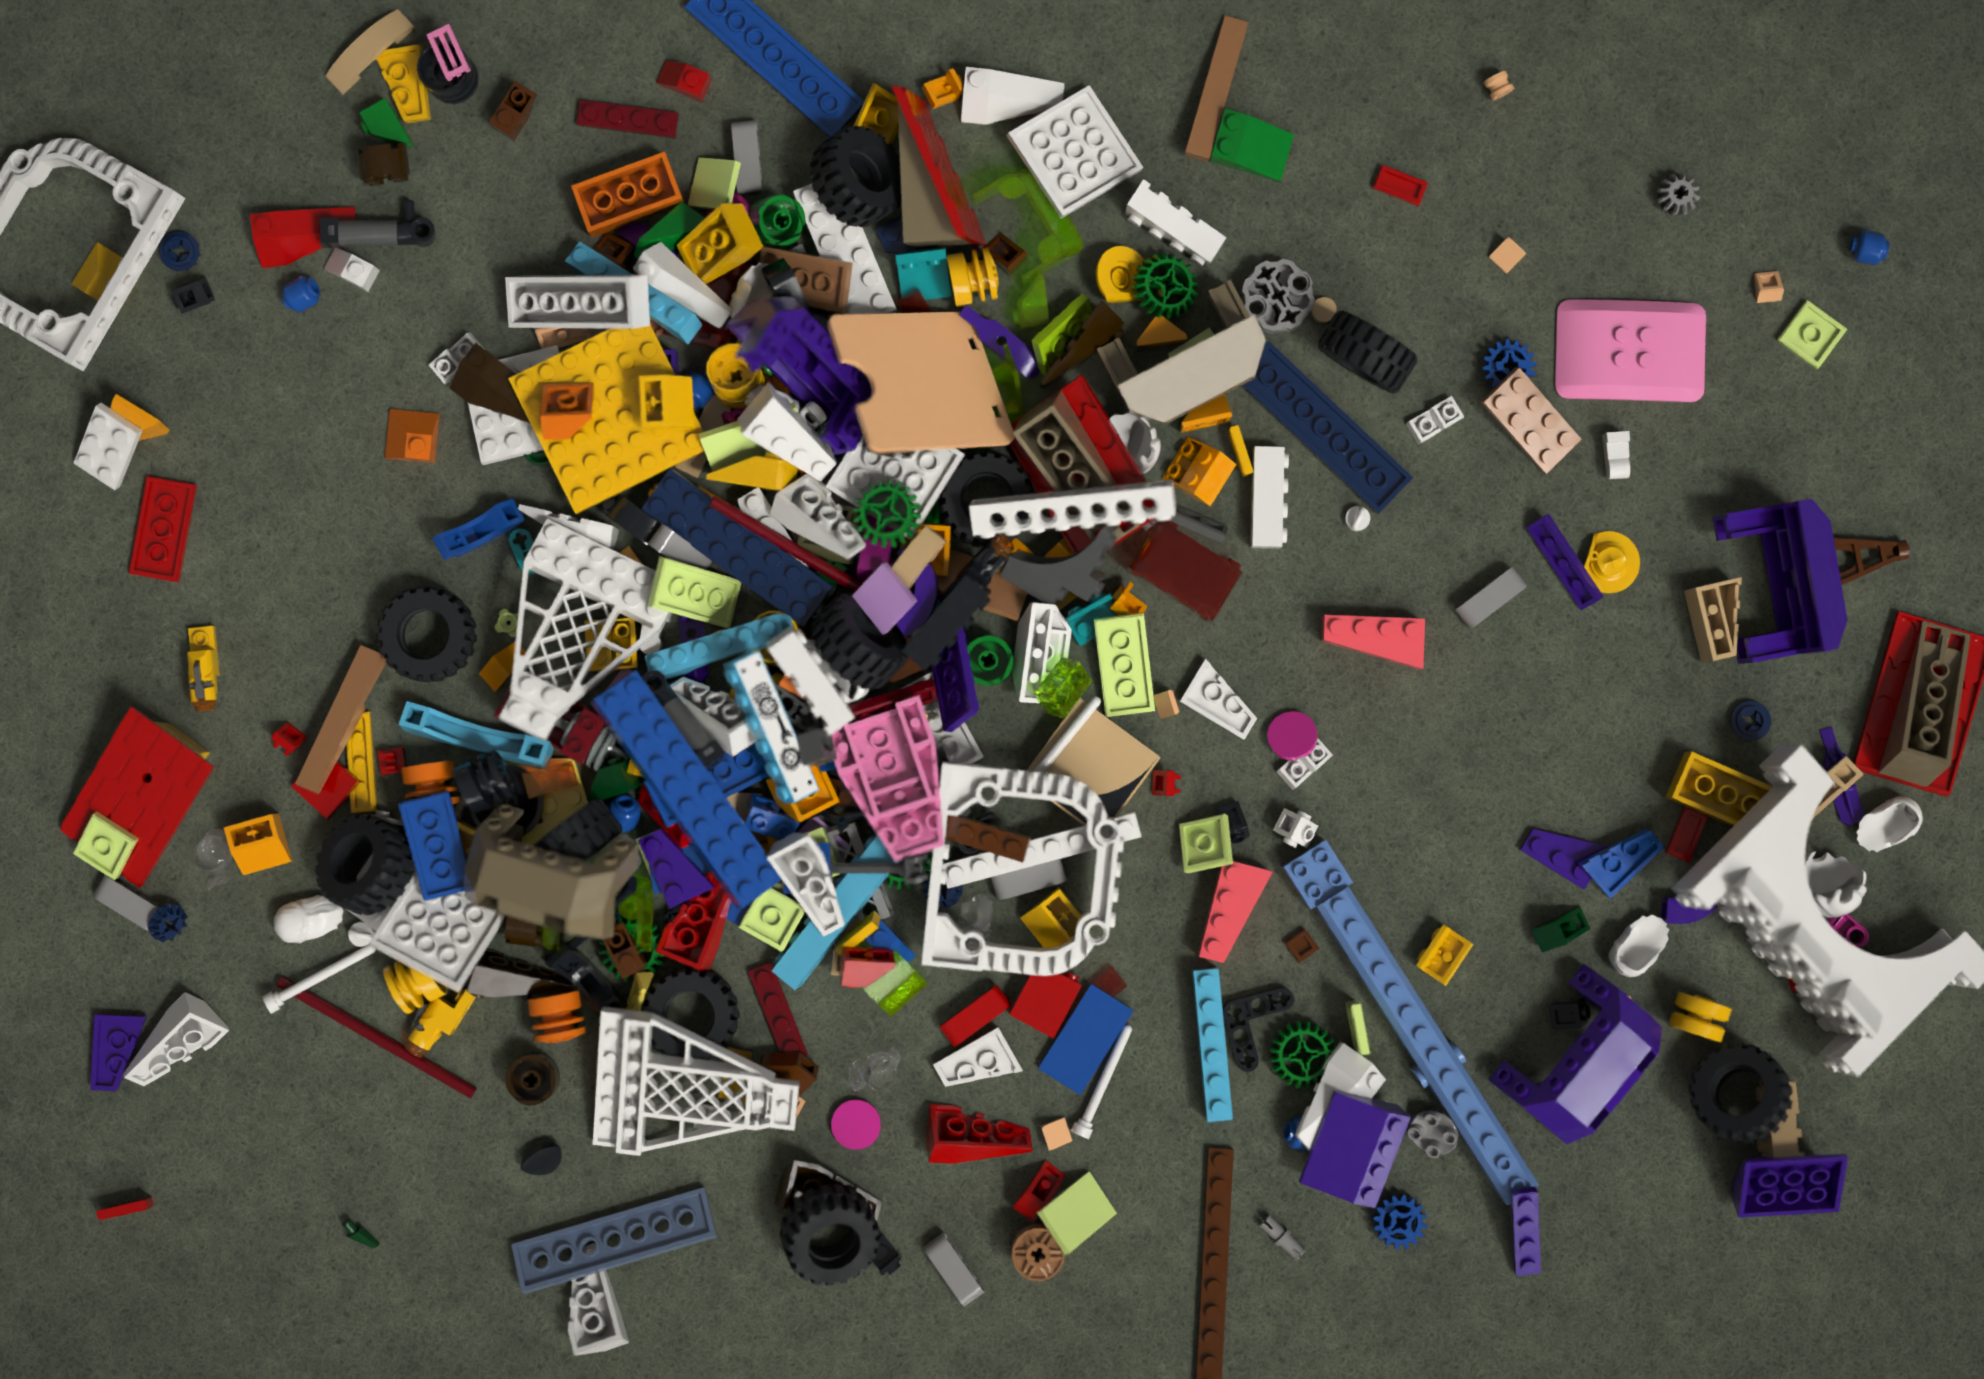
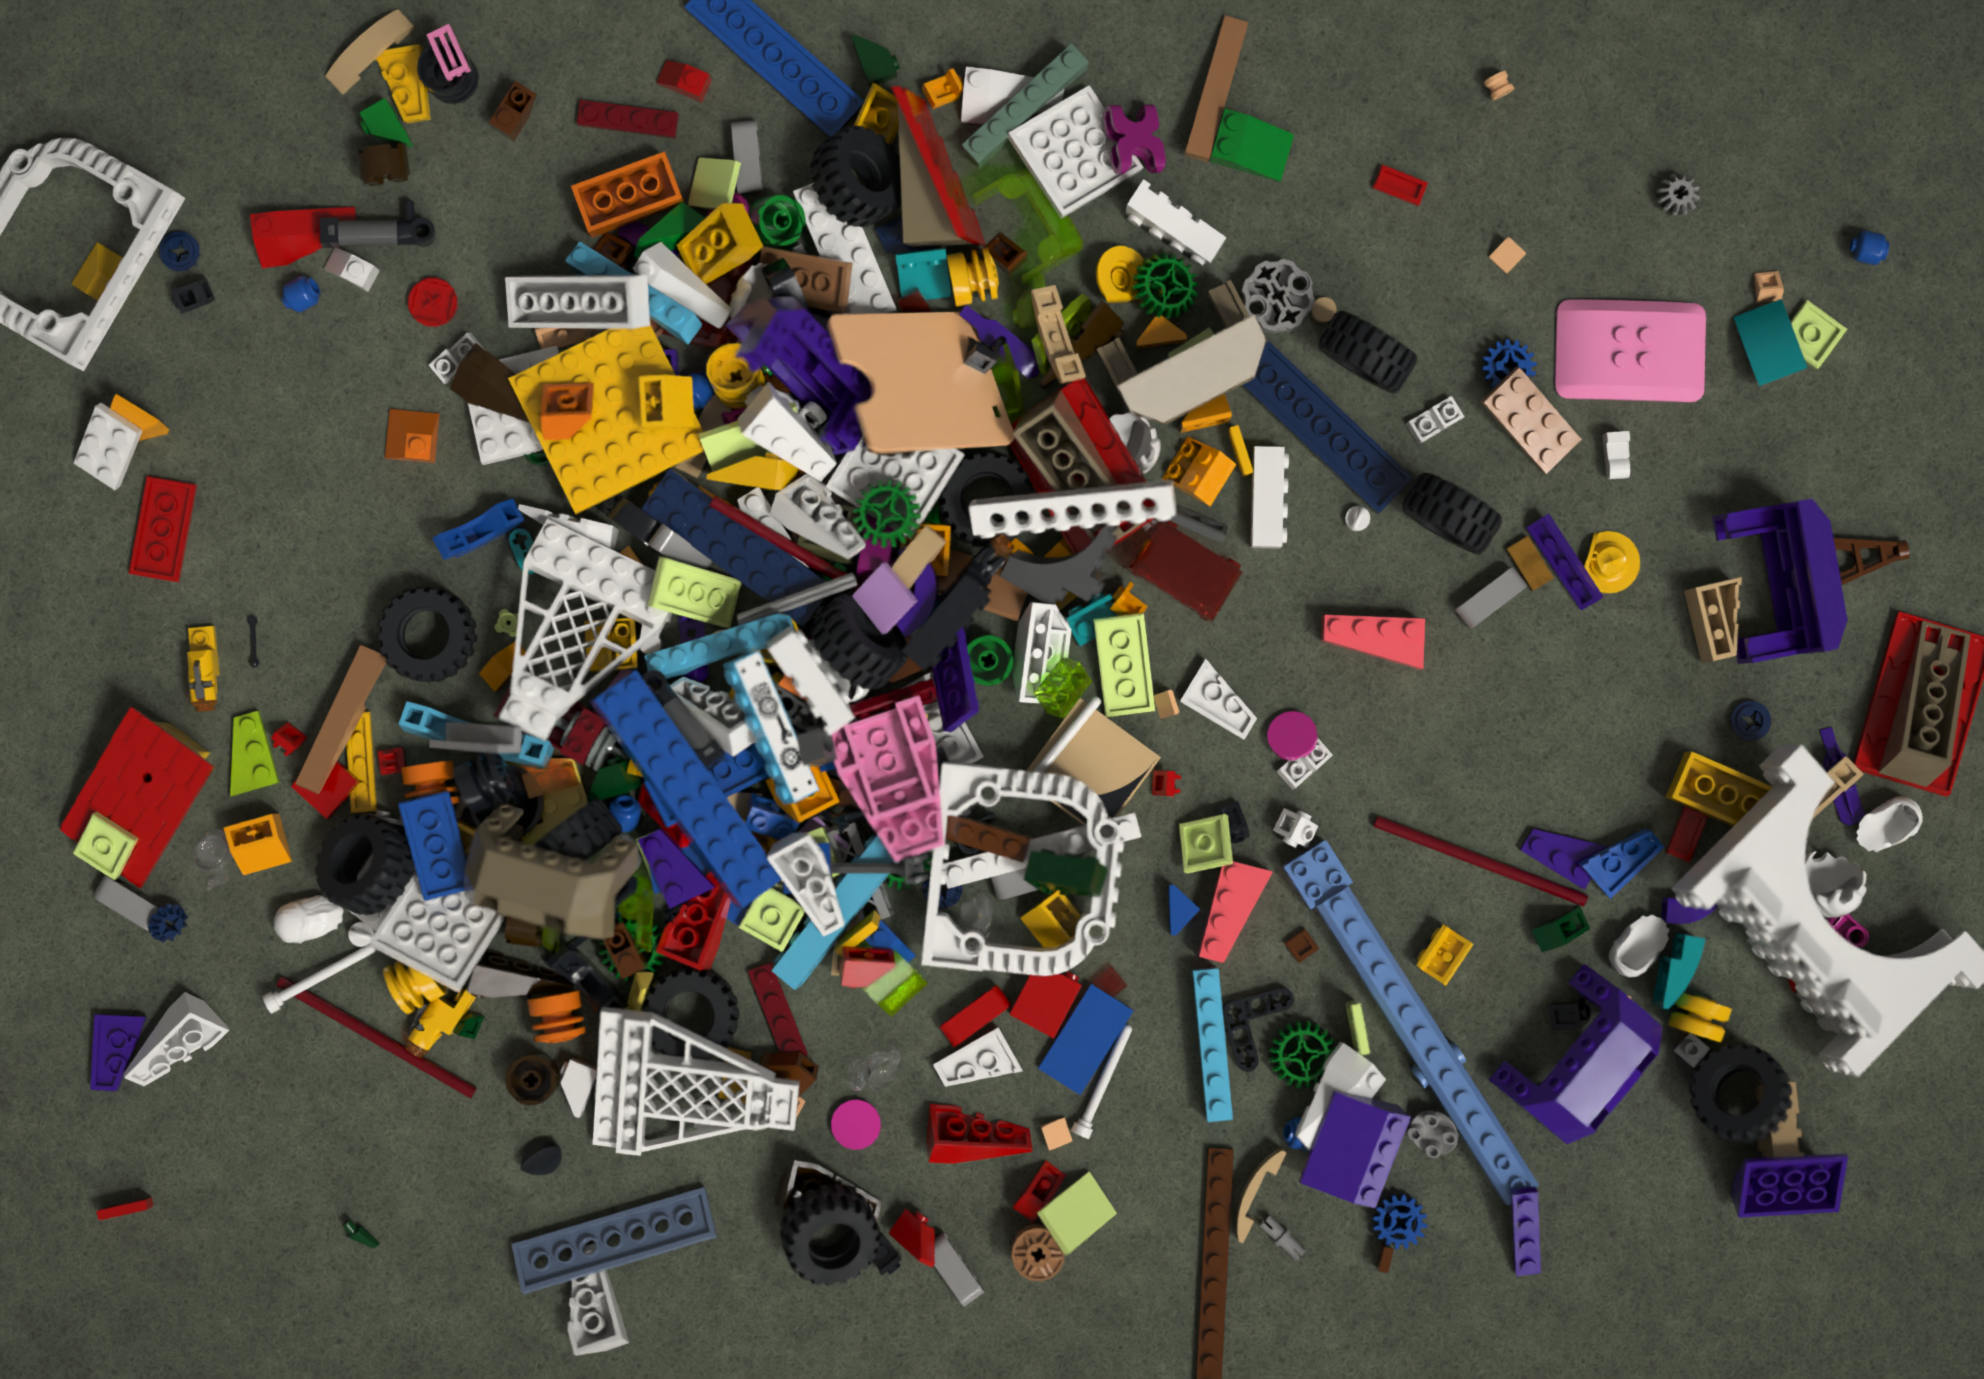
(251, 756): none -> lime wing
(252, 621): none -> black hinge
(432, 302): none -> red tile
(469, 1025): none -> dark green tile
(480, 738): none -> light grey fence
(578, 1084): none -> white slope
(798, 599): none -> light grey axle
(875, 61): none -> dark green slope
(915, 1236): none -> red slope
(982, 357): none -> black panel
(1024, 104): none -> sand green arch
(1054, 334): none -> tan slope
(1065, 873): none -> dark green wedge
(1134, 139): none -> magenta piece
(1180, 909): none -> blue slope
(1271, 1164): none -> tan slope
(1384, 1258): none -> reddish brown tile
(1452, 513): none -> black tyre
(1480, 861): none -> dark red piece
(1529, 563): none -> pearl gold tile
(1677, 970): none -> teal slope
(1691, 1050): none -> dark grey brick
(1770, 342): none -> teal slope

